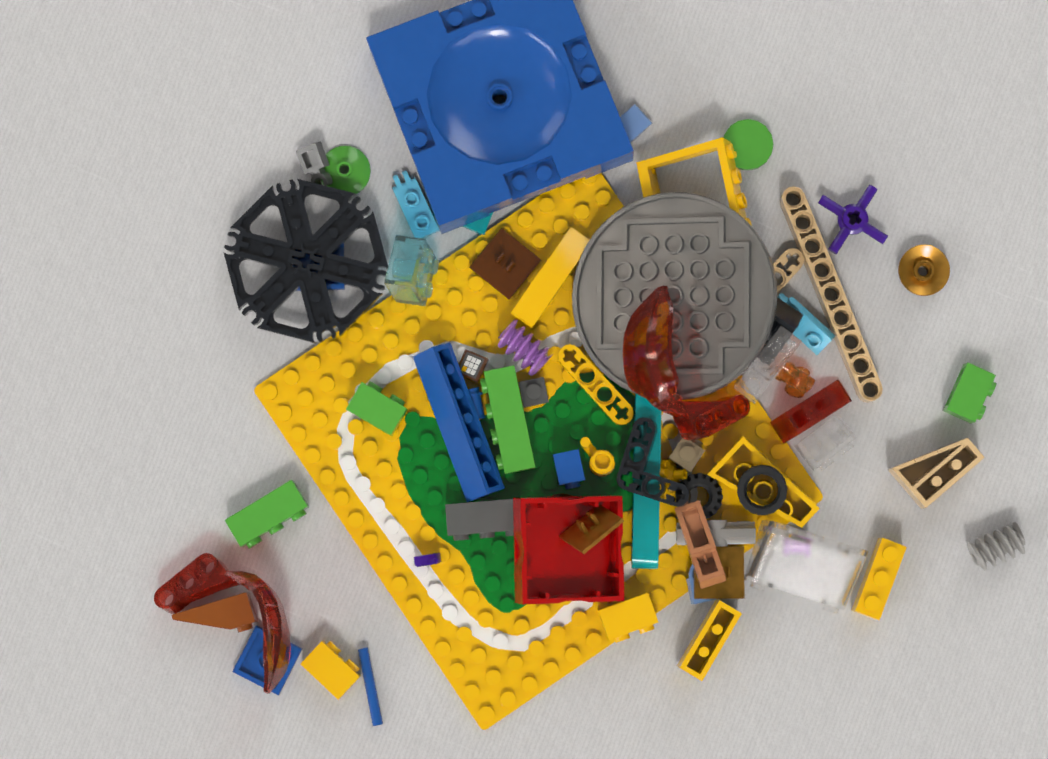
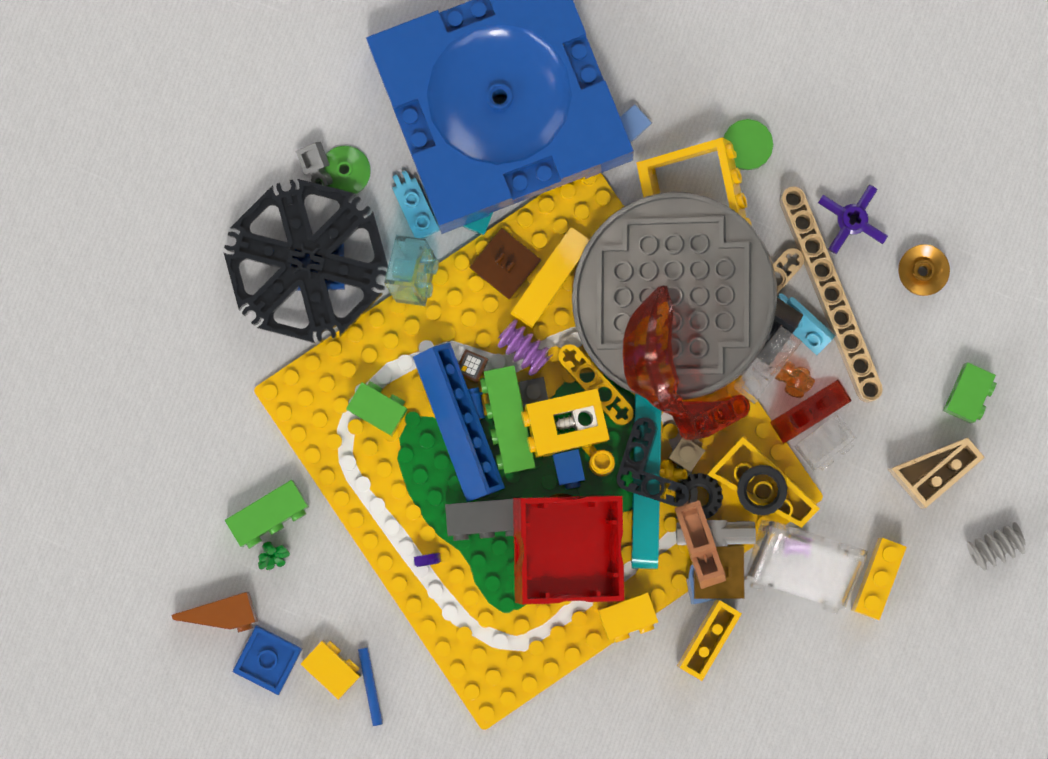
(272, 556): none -> green plant
(275, 627): clear red piece -> none
(543, 430): none -> yellow brick
(591, 528): pearl gold piece -> none

